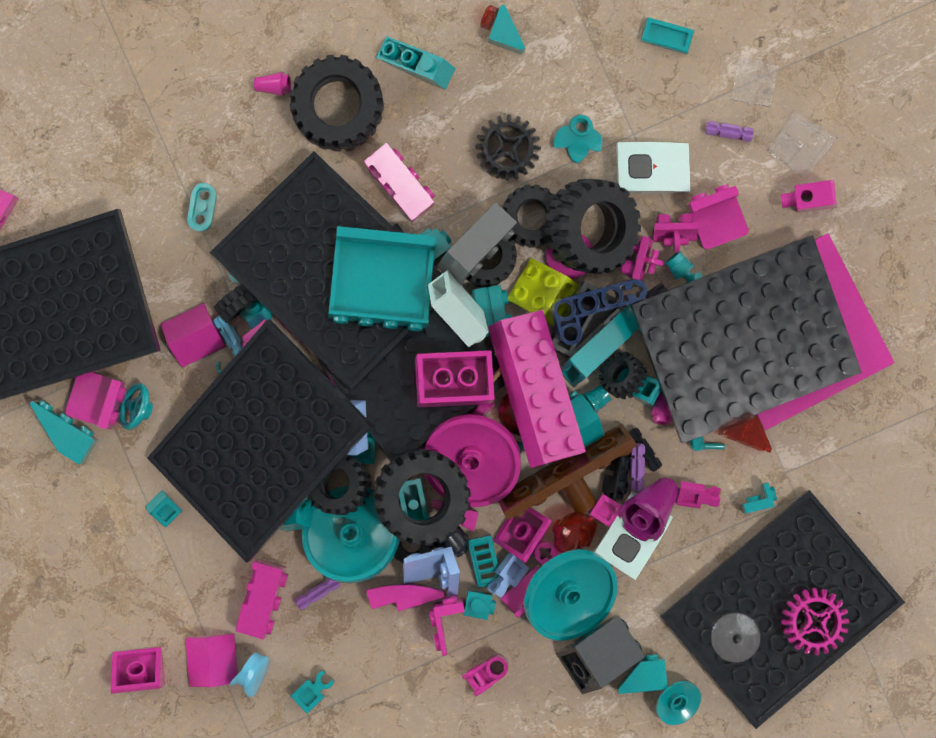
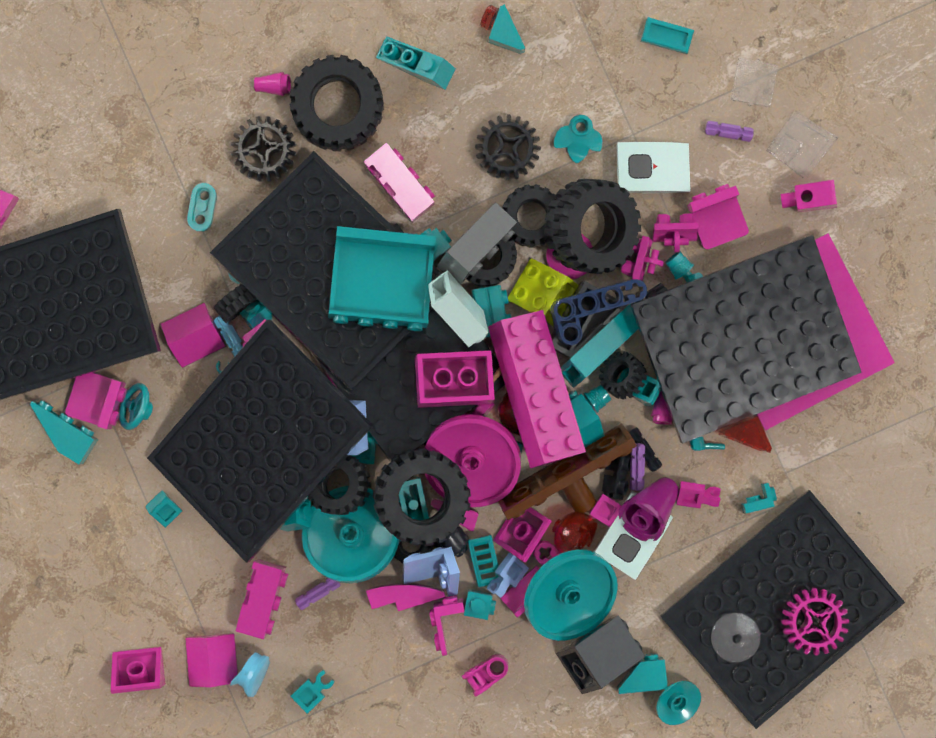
(252, 150): none -> black gear

